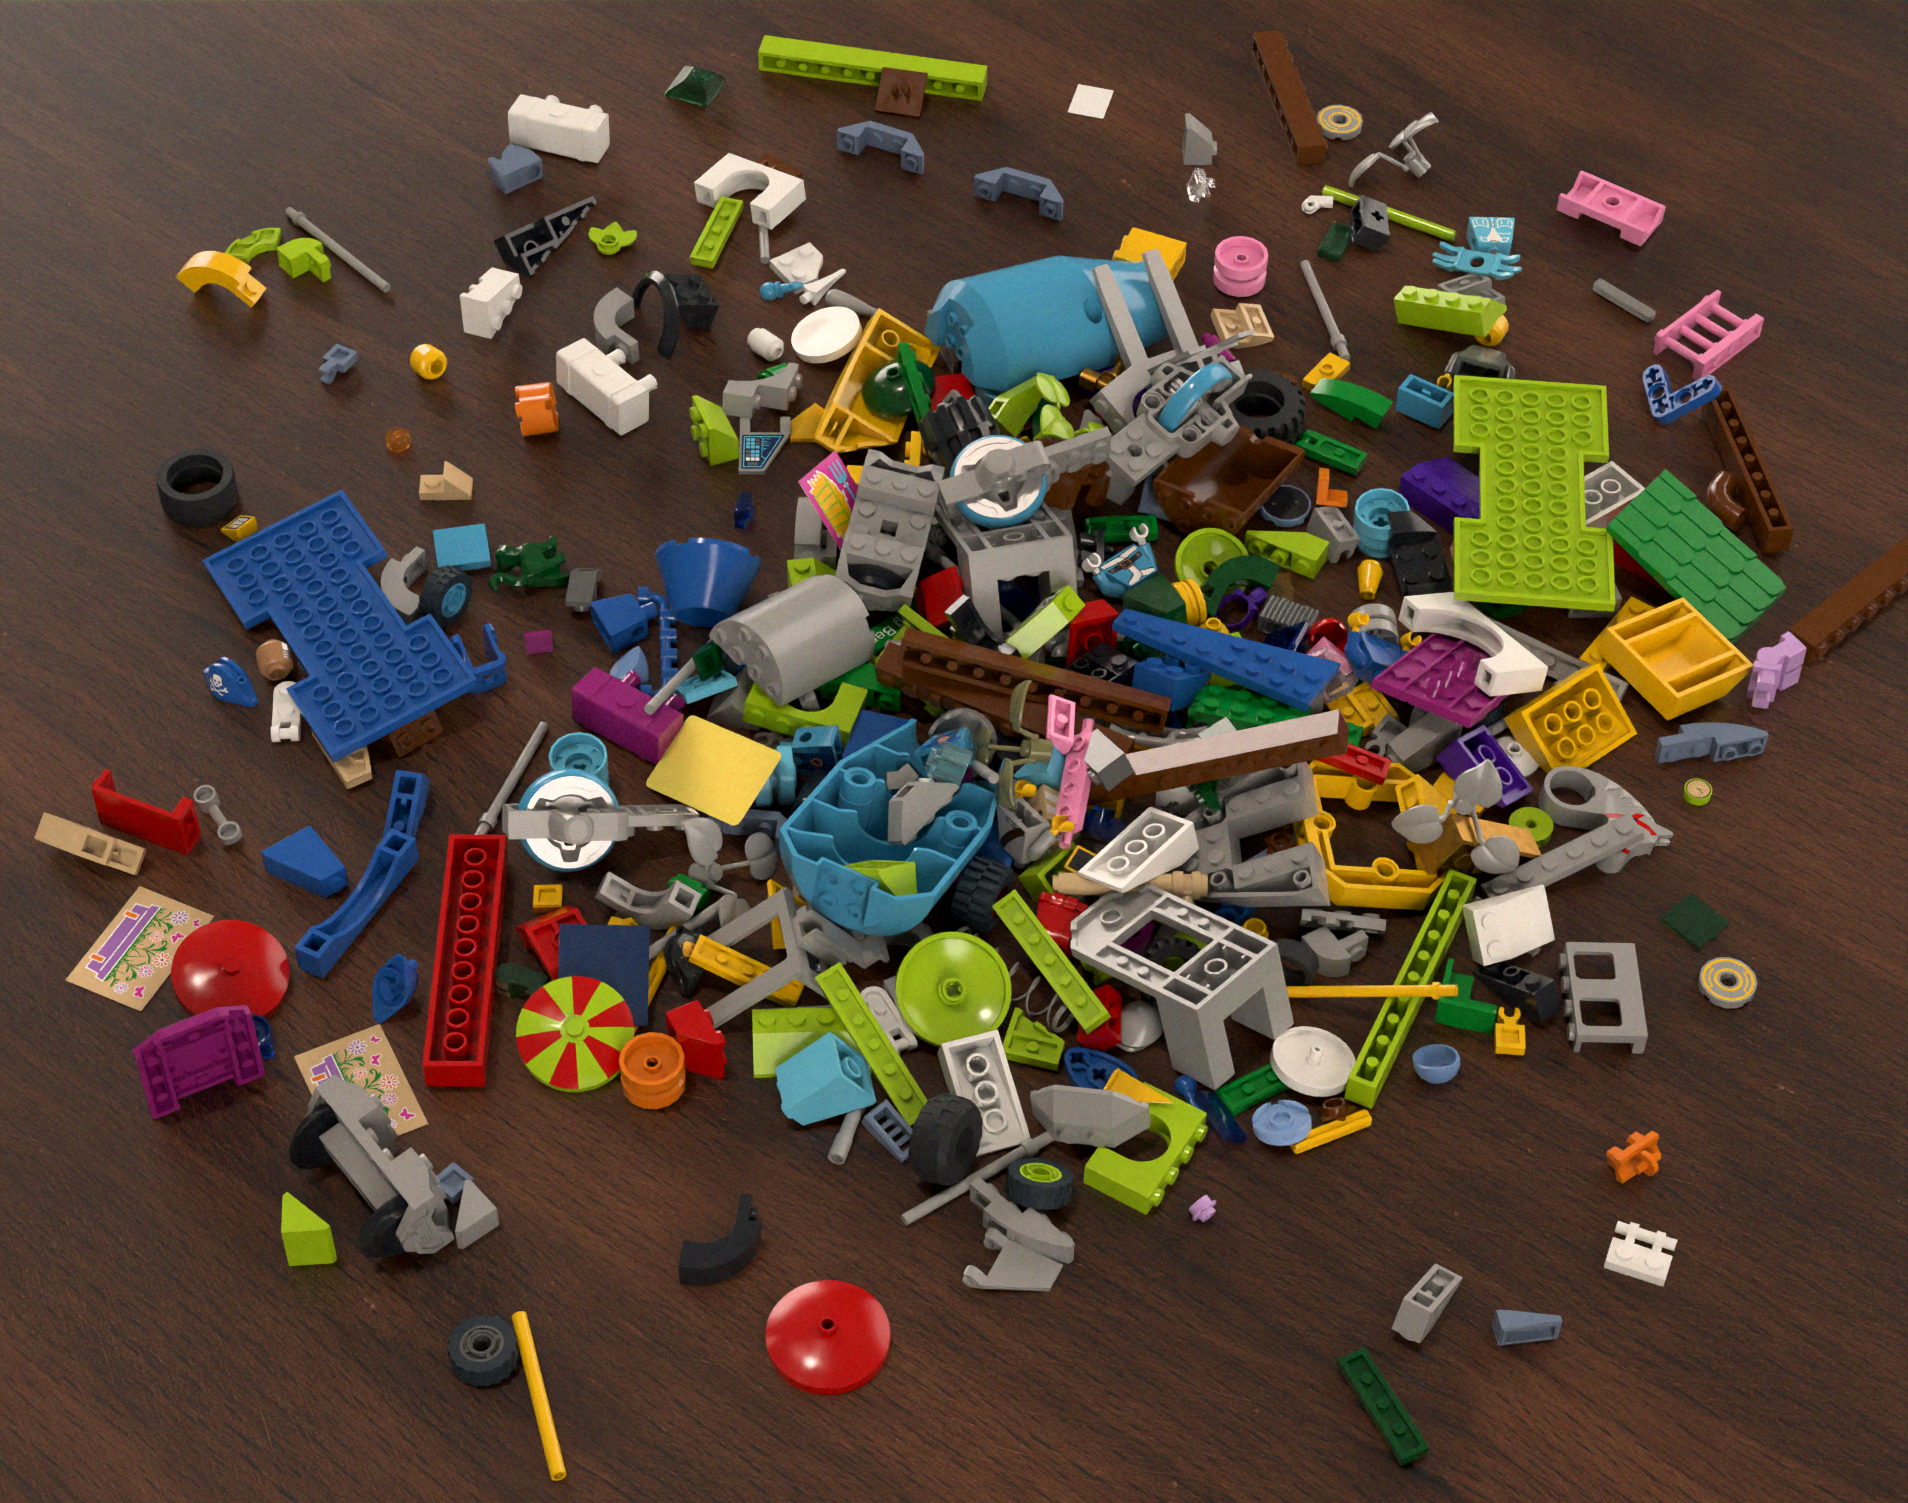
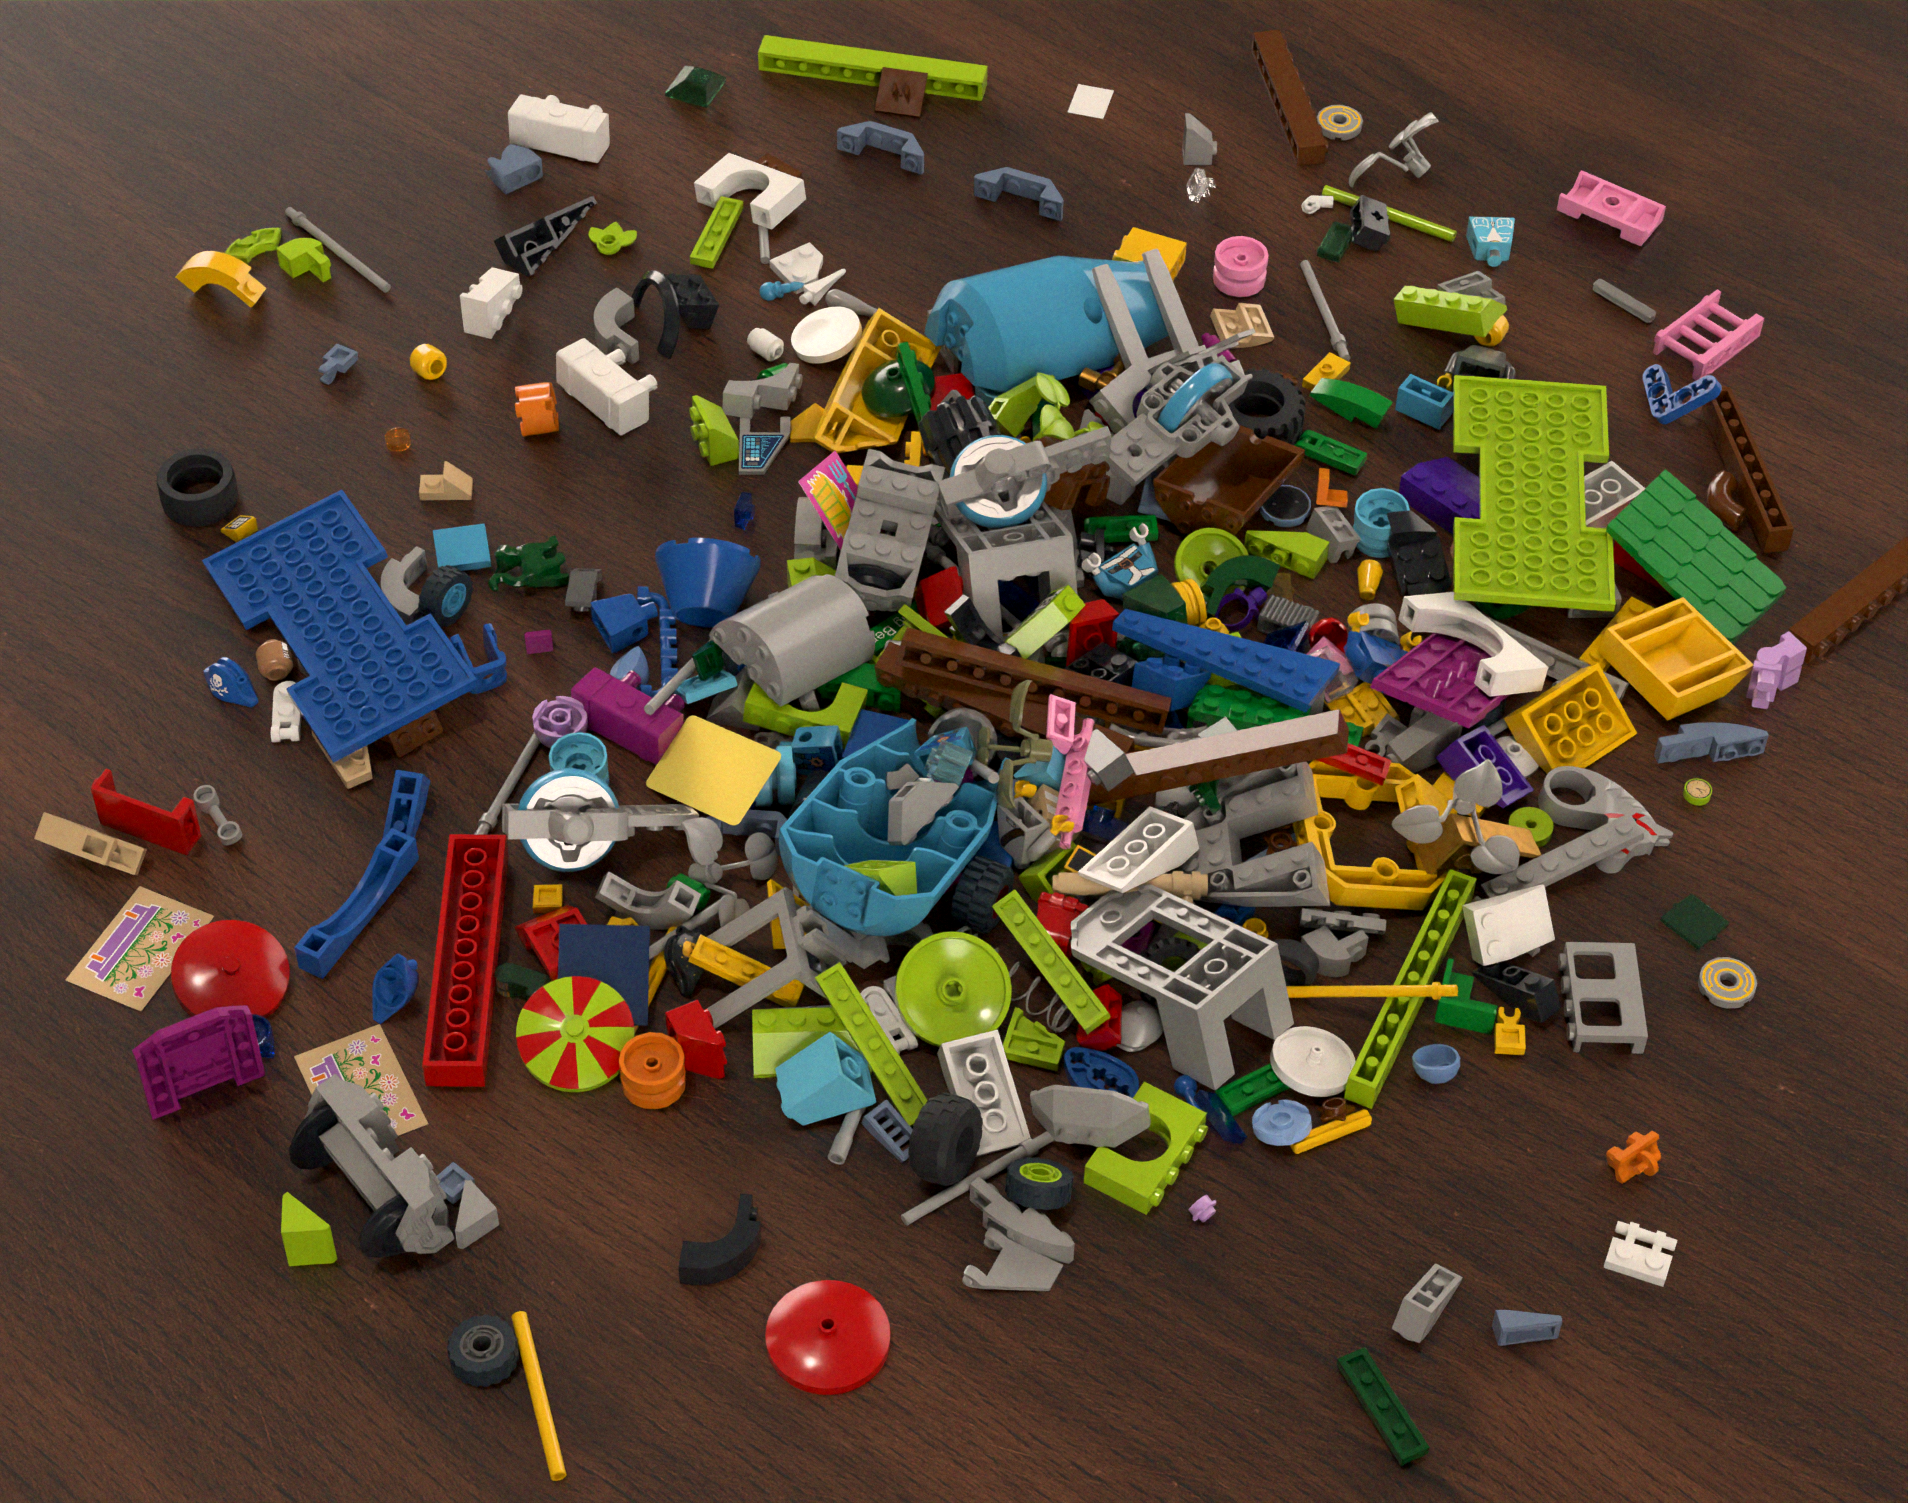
(306, 862): blue slope -> none
(558, 719): none -> lavender cylinder
(1129, 1086): yellow sticker -> none
(1462, 258): medium azure piece -> none

